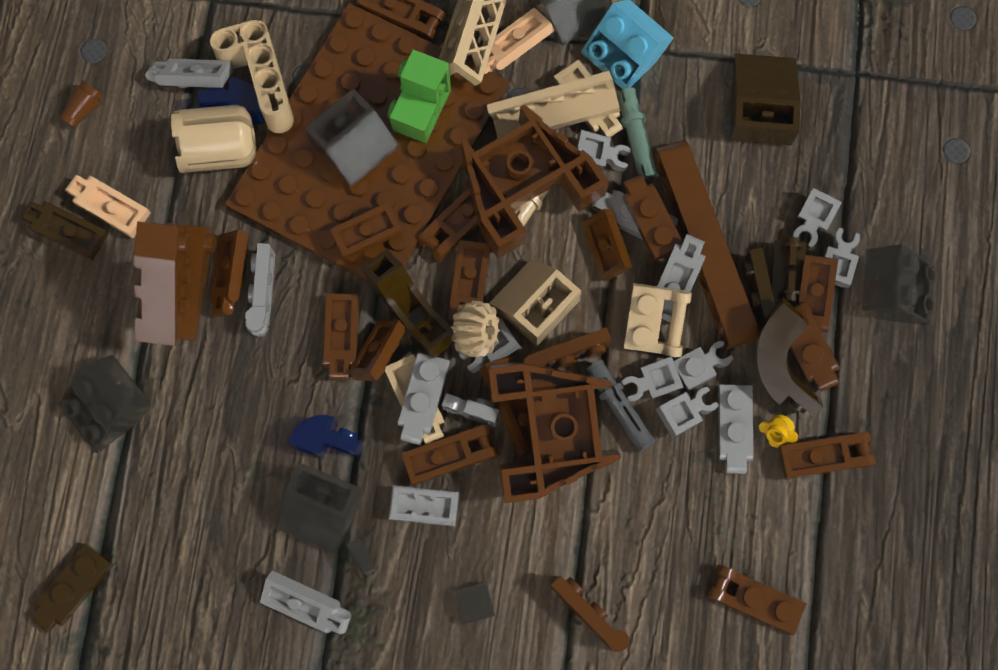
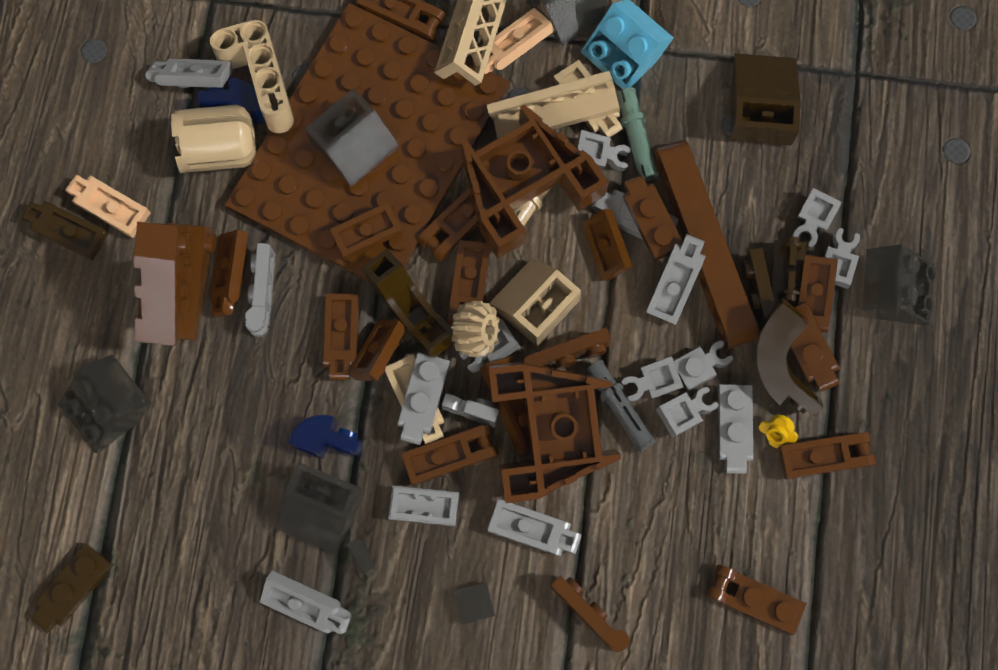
(81, 103): reddish brown cone -> none
(423, 95): bright green brick -> none
(533, 529): none -> light grey hinge
(646, 317): tan plate -> none

